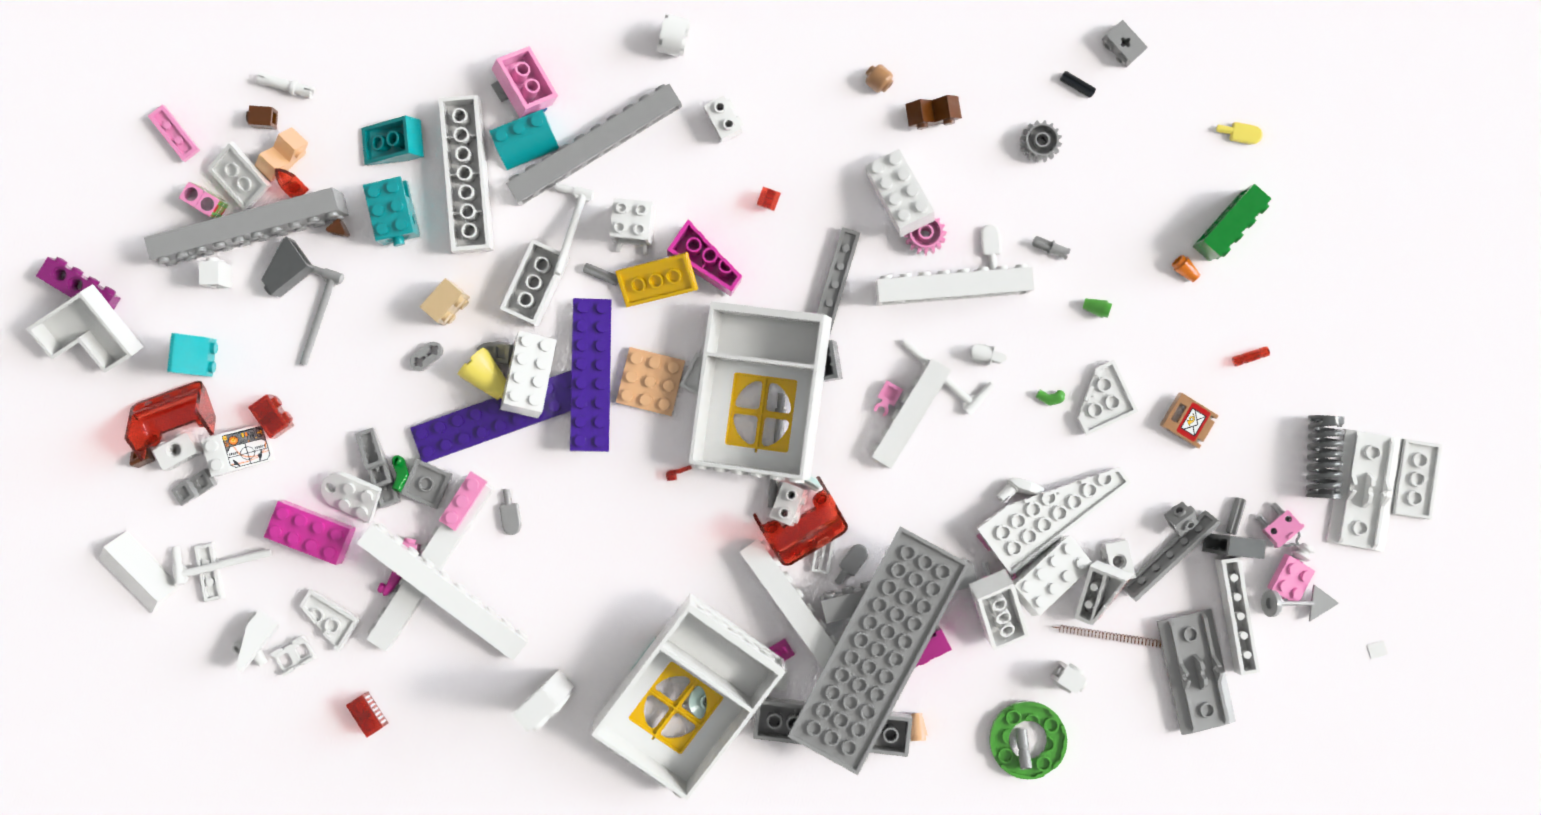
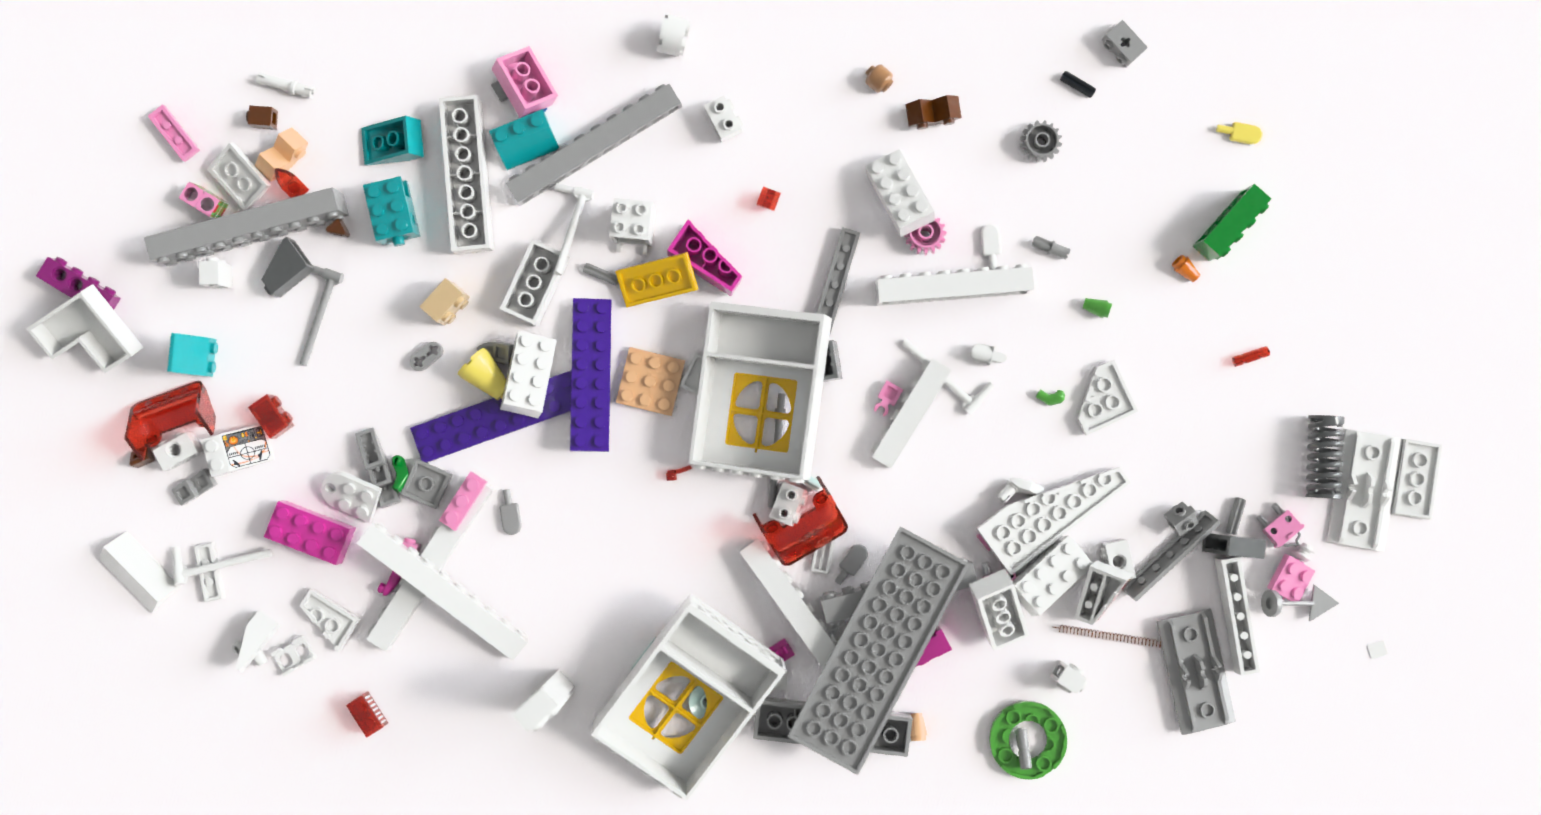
(1193, 422): container -> none

